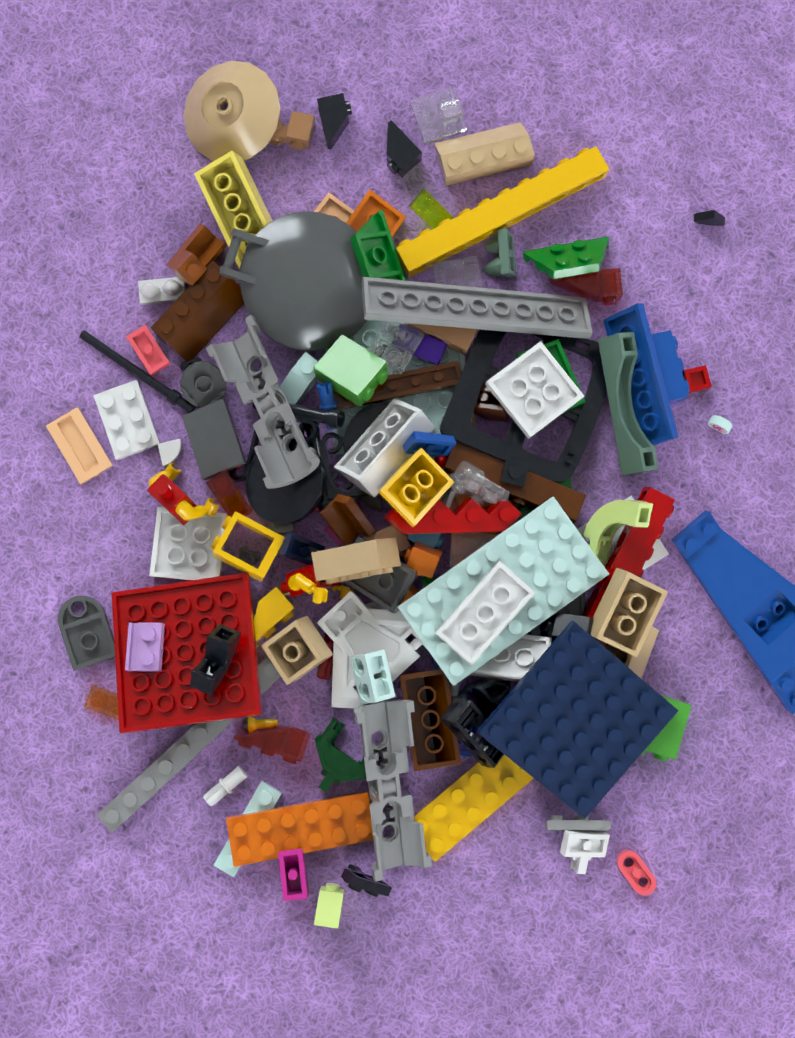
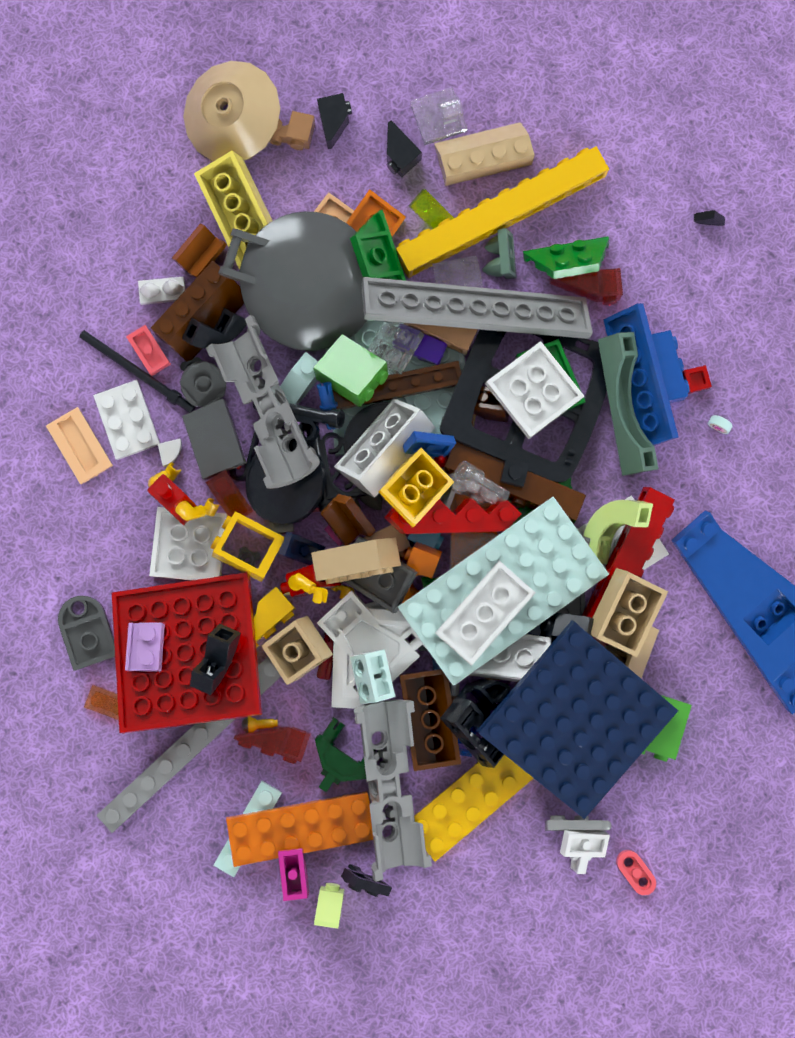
(186, 266): dark orange brick -> none
(225, 786): white axle -> none
(226, 329): none -> black brick

